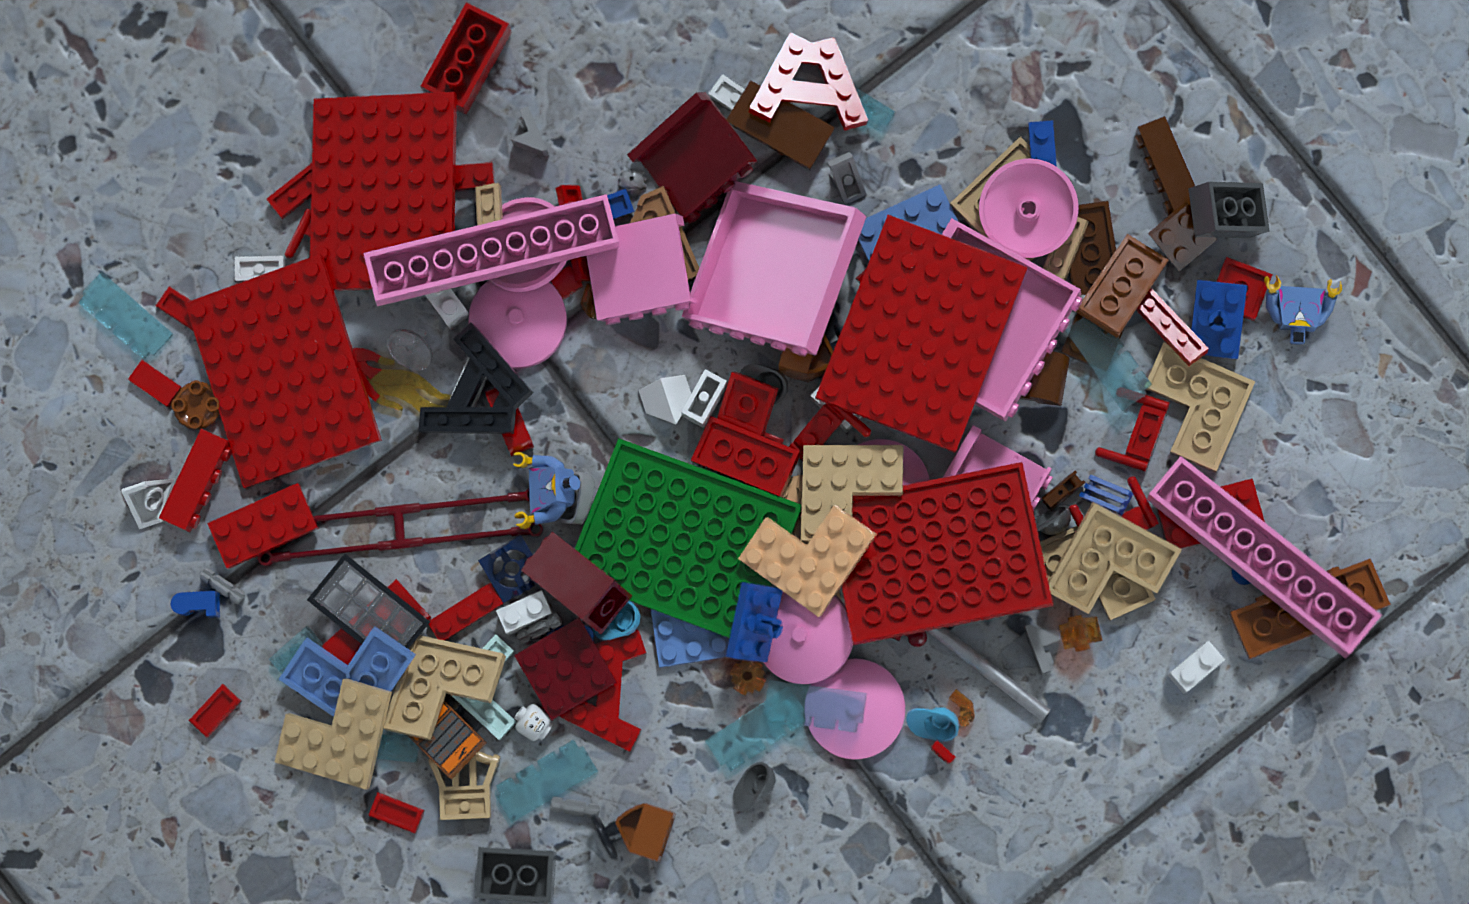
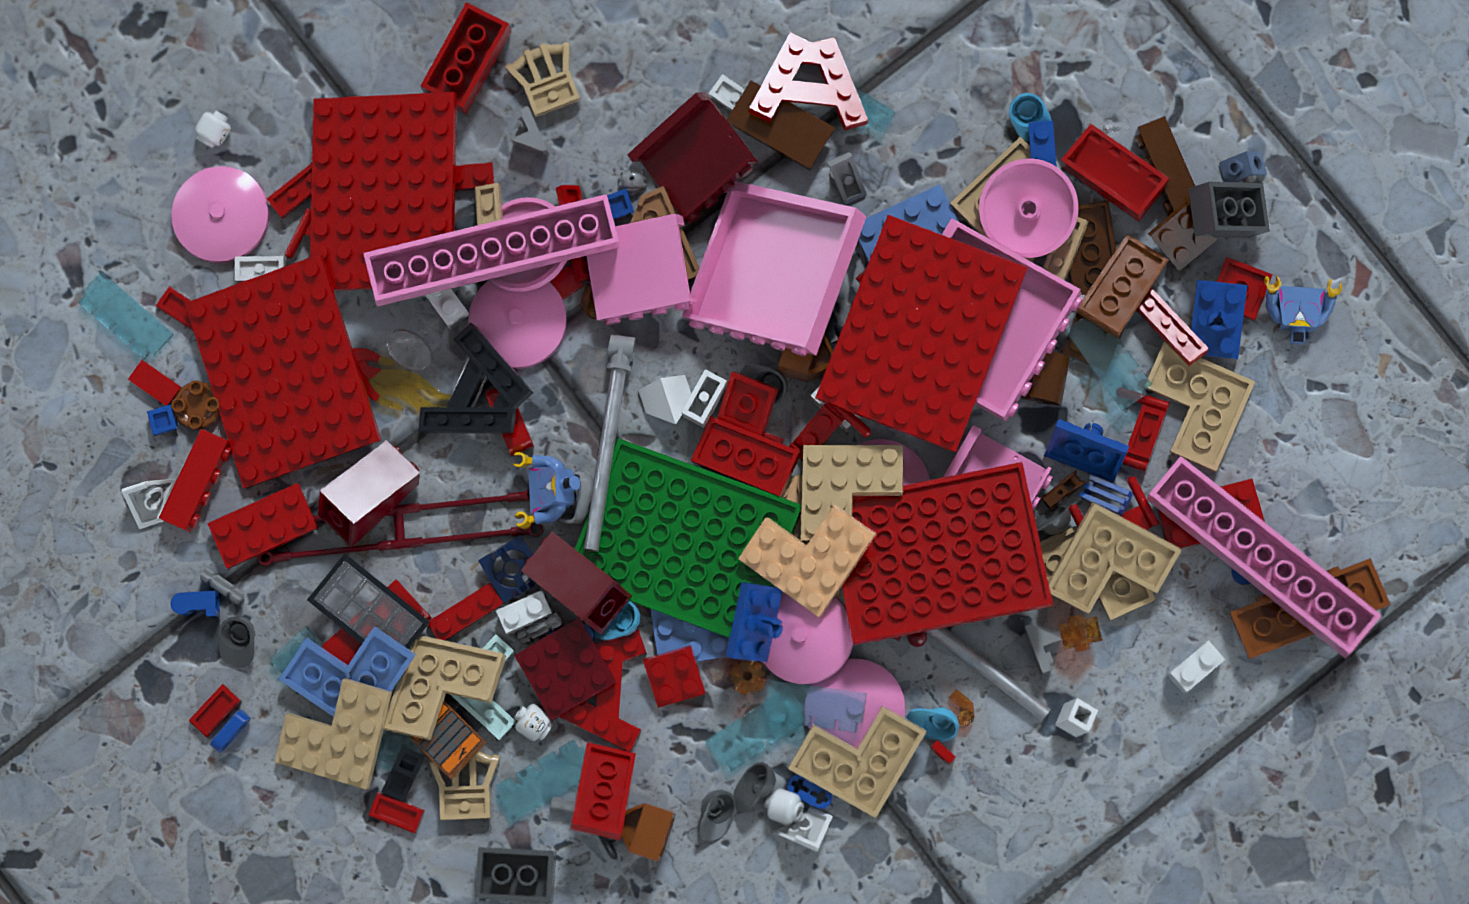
(162, 420): none -> blue plate
(212, 129): none -> white head
(220, 214): none -> bright pink dish
(230, 731): none -> blue beam
(236, 641): none -> dark grey cap
(367, 492): none -> slope
(403, 773): none -> black slope
(549, 92): none -> tan plate
(603, 791): none -> red plate
(621, 353): none -> flat silver piece
(674, 676): none -> red plate
(717, 814): none -> dark grey cap
(784, 806): none -> white head
(806, 797): none -> blue beam
(808, 829): none -> white slope
(864, 773): none -> tan plate
(1027, 108): none -> medium azure cap
(1076, 717): none -> white brick
(1086, 449): none -> blue plate
(1114, 172): none -> red slope
(1242, 166): none -> sand blue bracket

